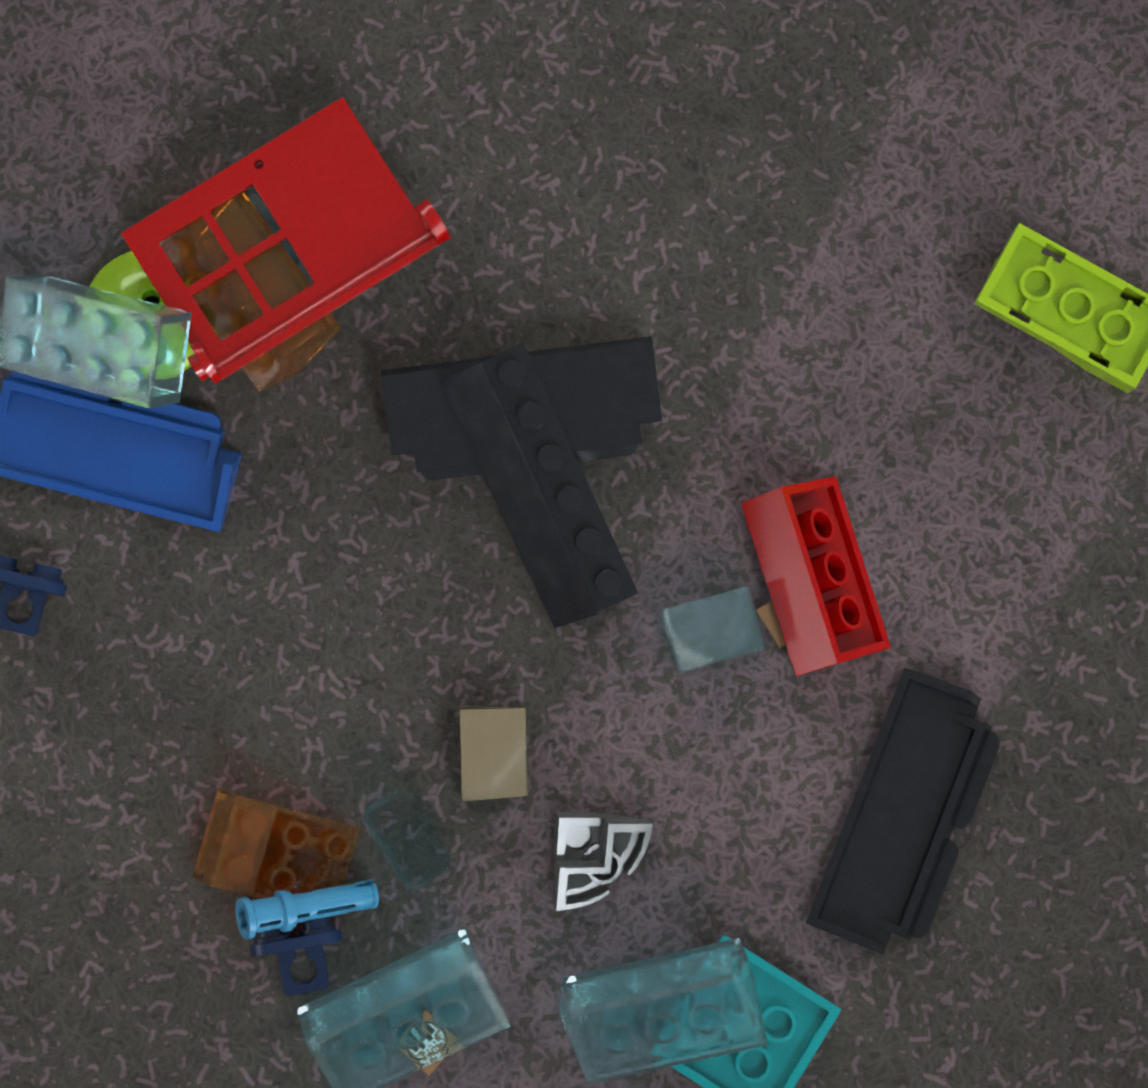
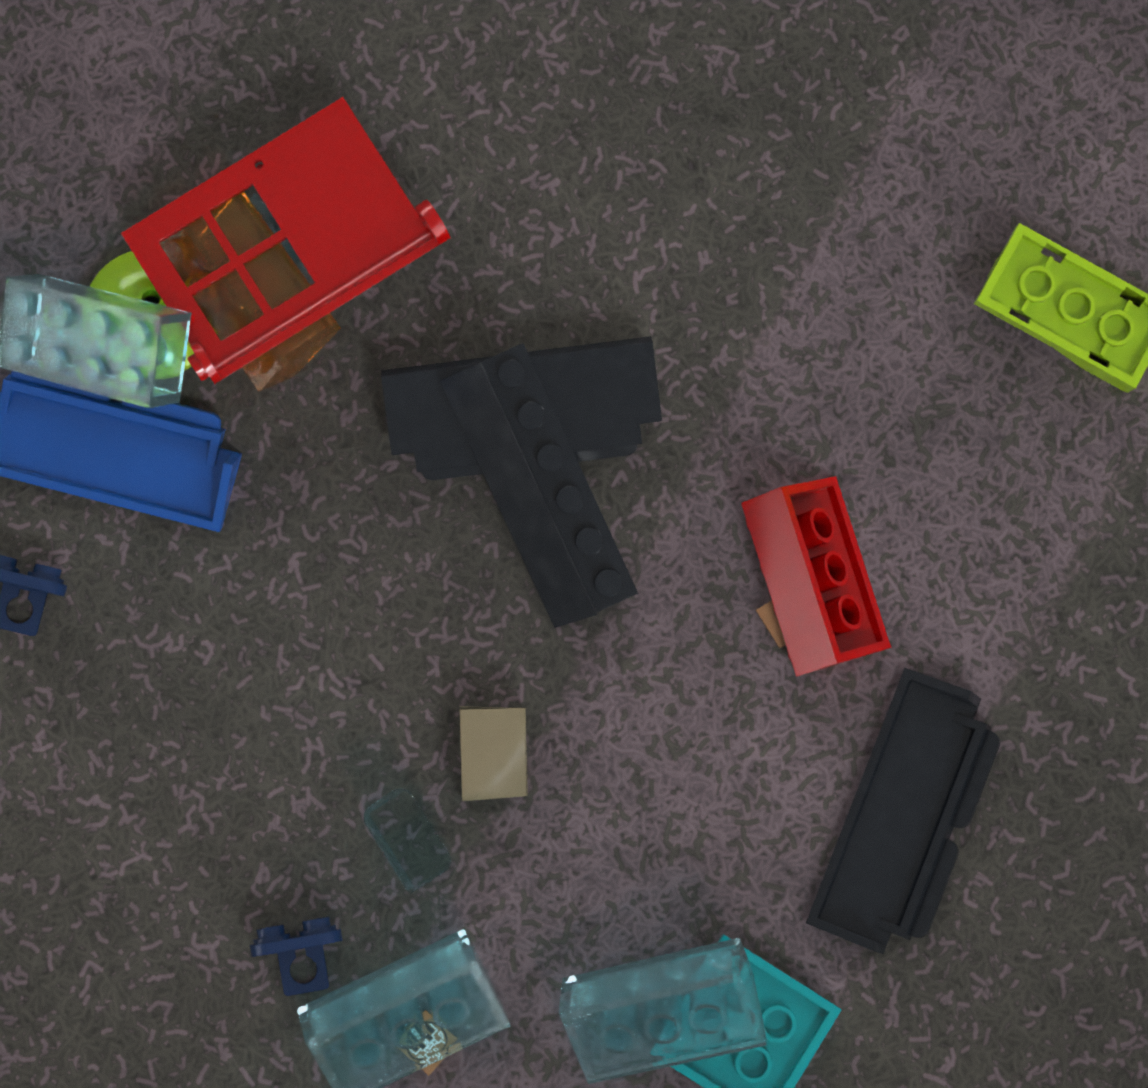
(271, 847): clear orange slope -> none
(287, 909): dark azure pin -> none
(592, 853): dark grey brick -> none
(712, 629): clear light blue piece -> none

